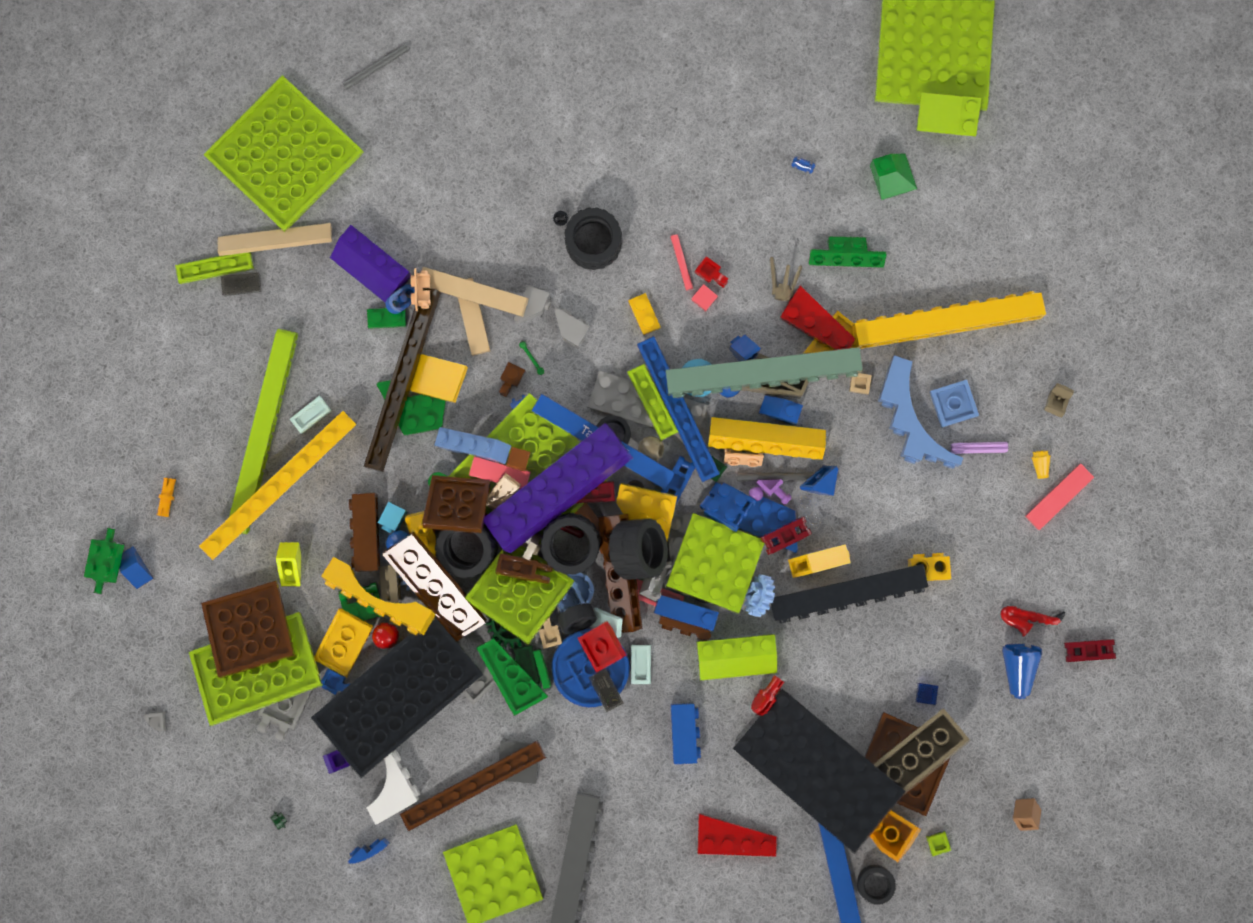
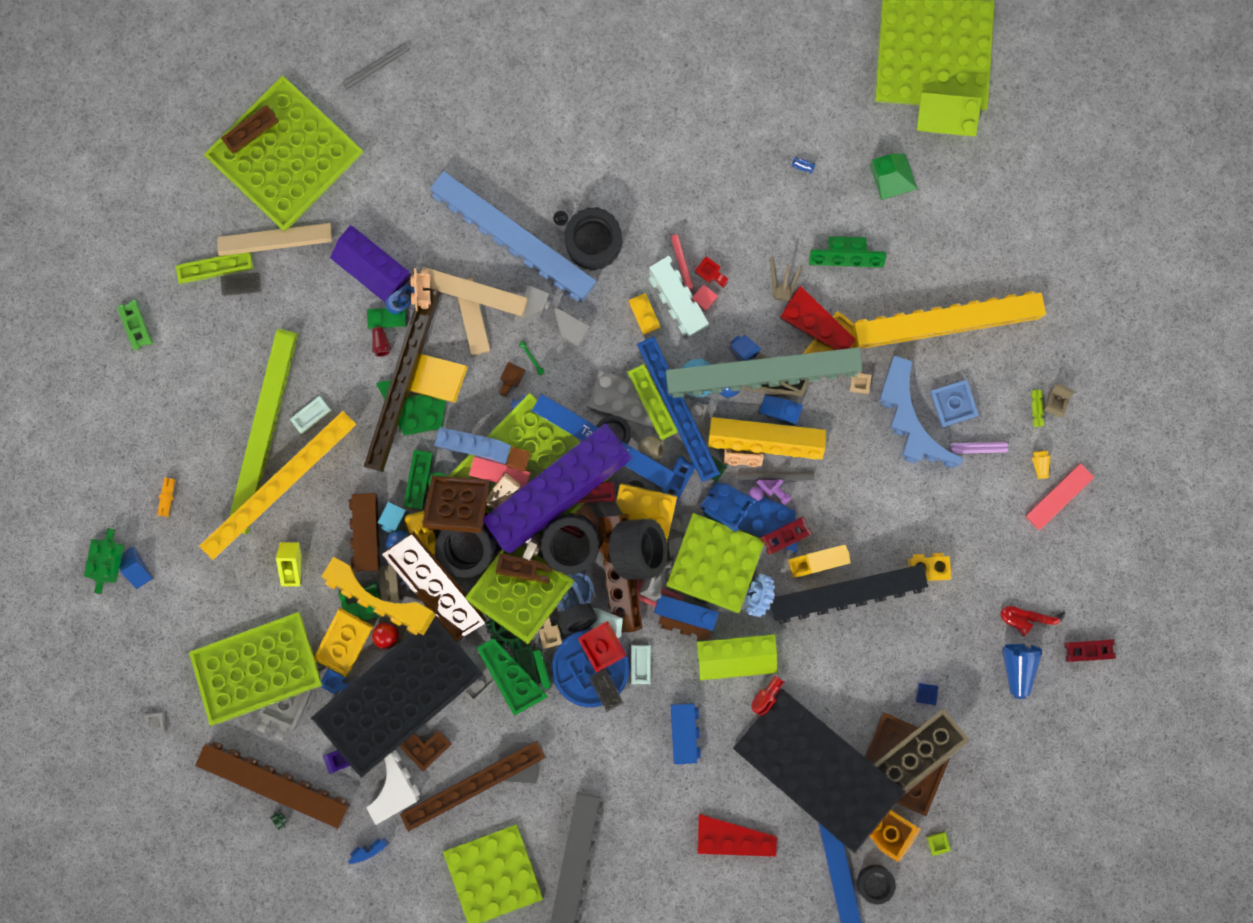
(134, 324): none -> bright green plate
(248, 629): reddish brown plate -> none
(250, 129): none -> reddish brown plate
(272, 784): none -> reddish brown brick
(380, 343): none -> dark red cone
(418, 479): none -> green plate
(425, 753): none -> reddish brown plate
(513, 236): none -> medium blue brick
(677, 298): none -> light aqua wedge
(822, 482): blue slope -> none
(1027, 814): medium nougat panel -> none
(1037, 408): none -> lime axle

